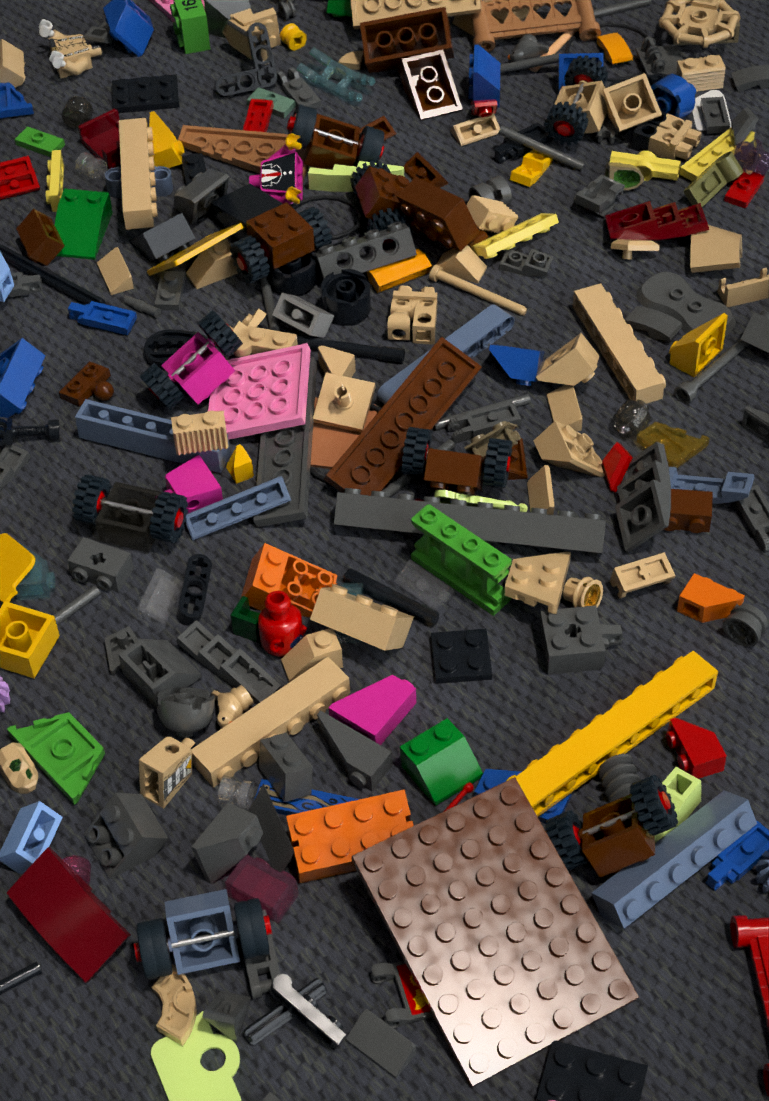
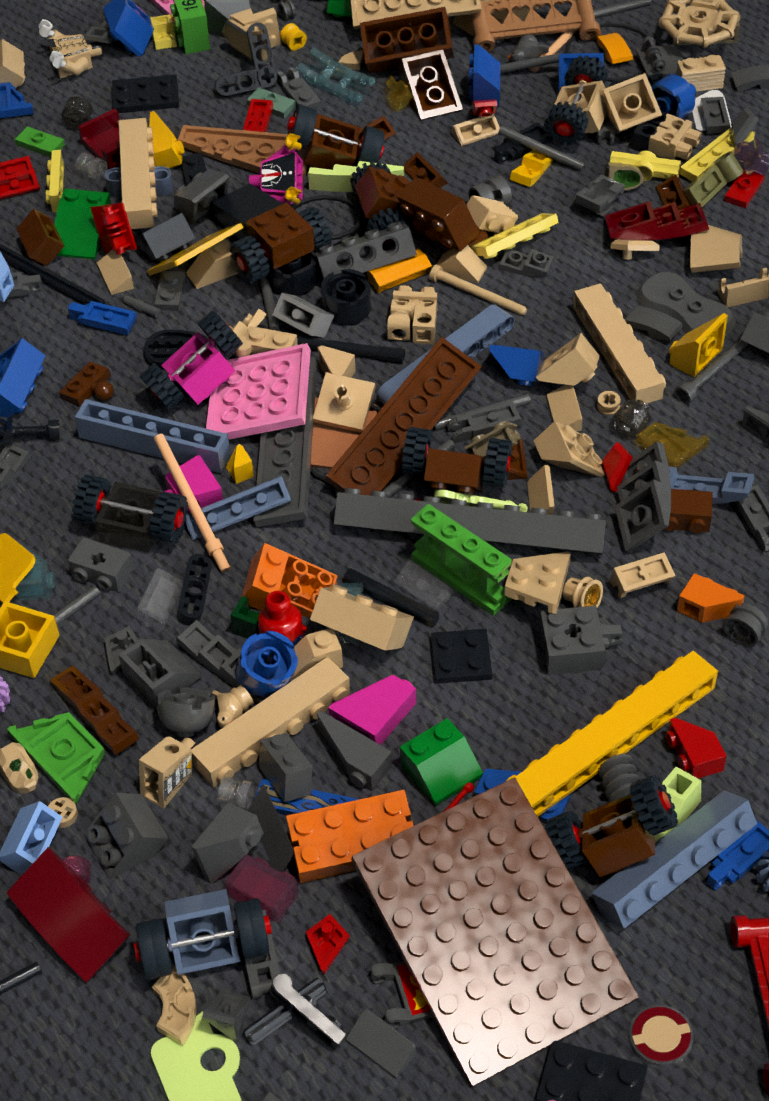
(65, 808): none -> tan tile
(94, 709): none -> reddish brown slope
(113, 228): none -> red hinge
(163, 32): none -> light yellow slope
(199, 432): tan brick -> none
(212, 544): none -> light nougat bar
(270, 649): none -> blue brick
(327, 941): none -> red piece
(399, 94): none -> clear yellow plate
(608, 396): none -> tan bush
(661, 1036): none -> tile
(672, 191): none -> reddish brown slope

